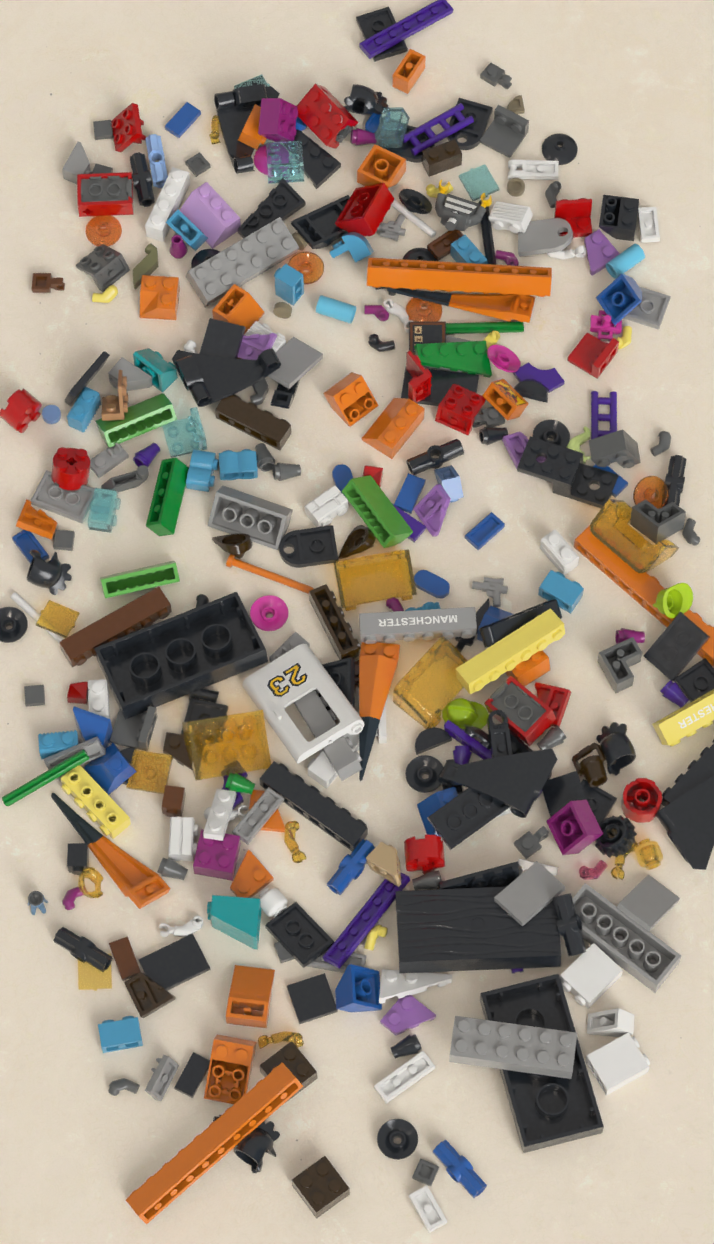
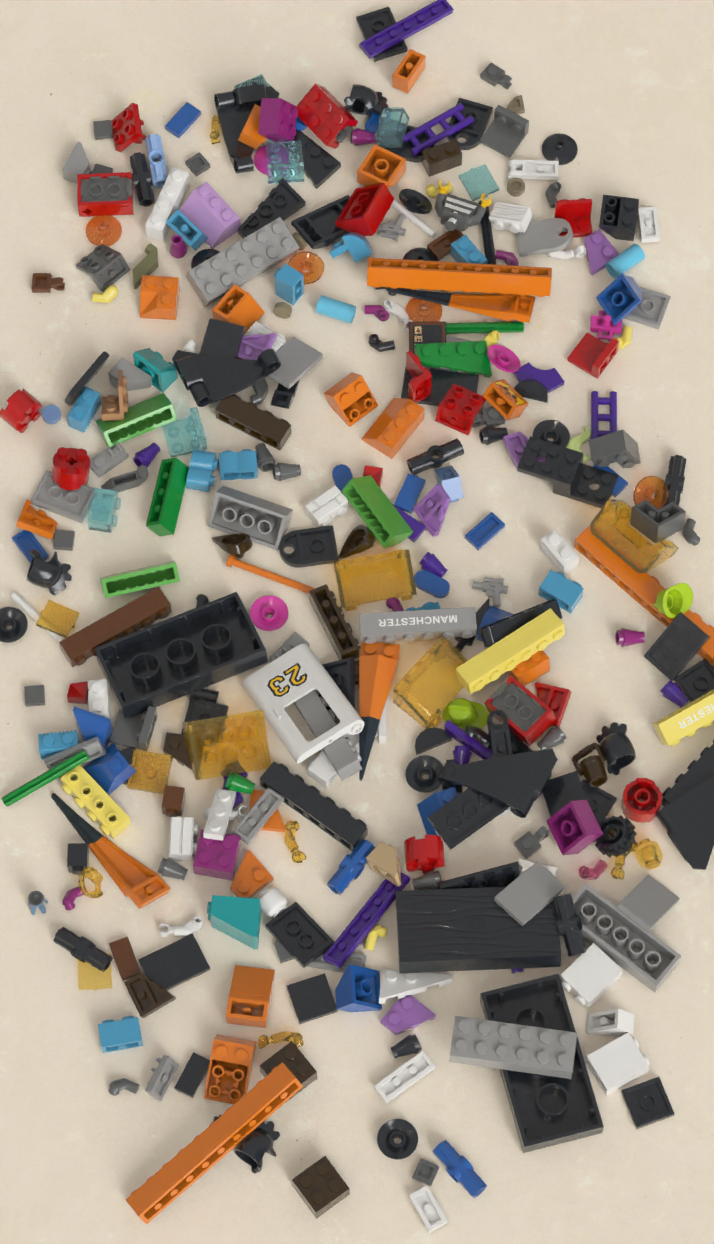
(433, 565): none -> dark purple cone
(616, 663): dark grey brick -> none
(647, 1102): none -> black tile
(664, 443): dark grey arm -> none

